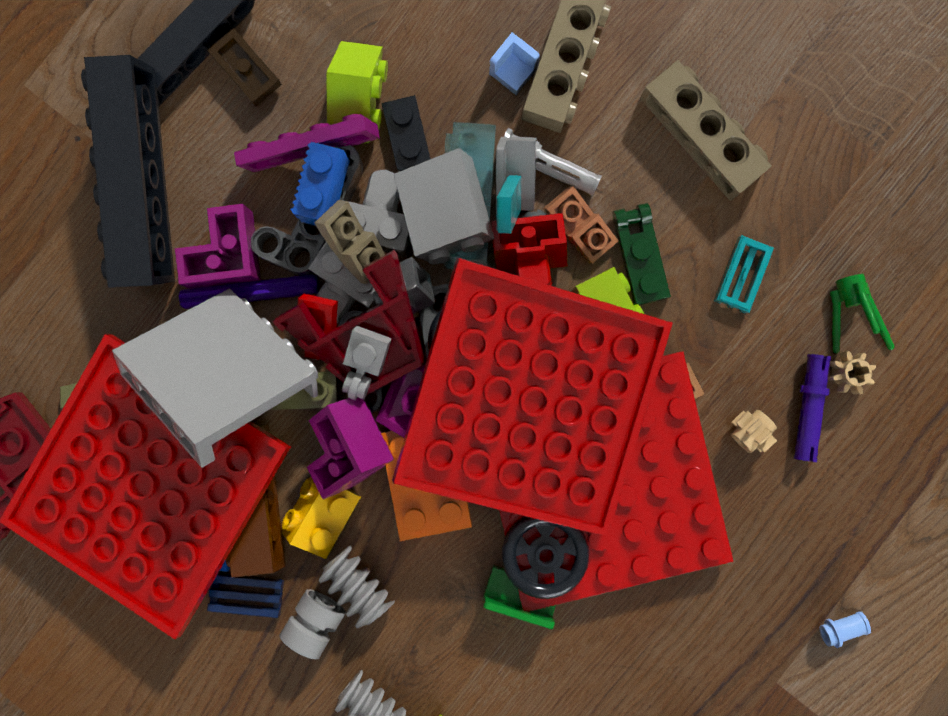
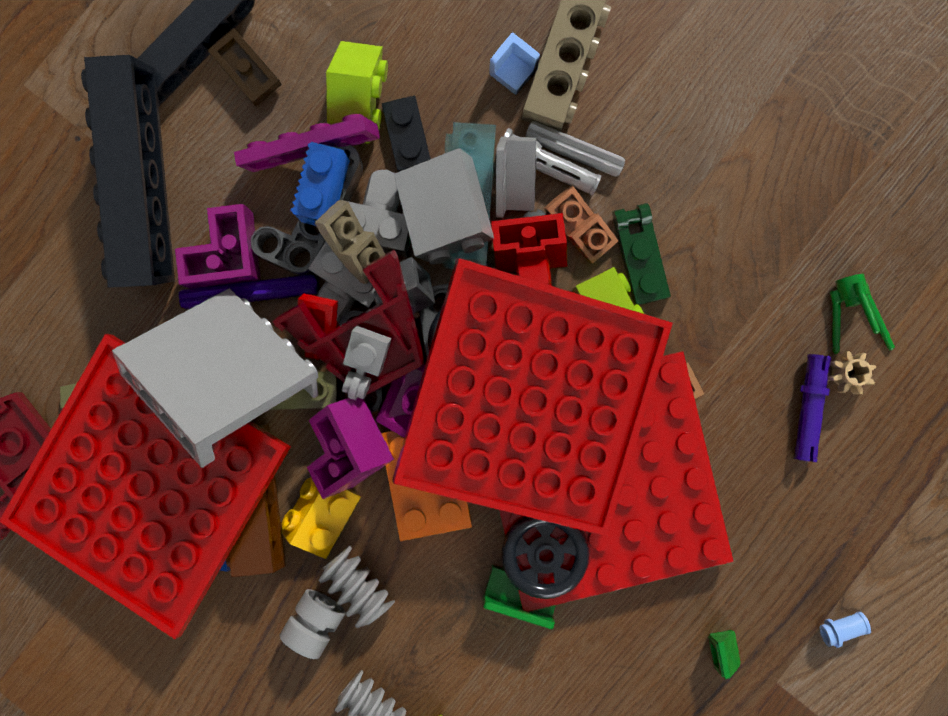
(245, 609): dark blue tile -> none
(509, 204): teal tile -> none
(576, 149): none -> light grey axle
(705, 150): dark tan brick -> none
(724, 652): none -> green slope
(733, 301): teal tile -> none
(754, 431): tan gear -> none

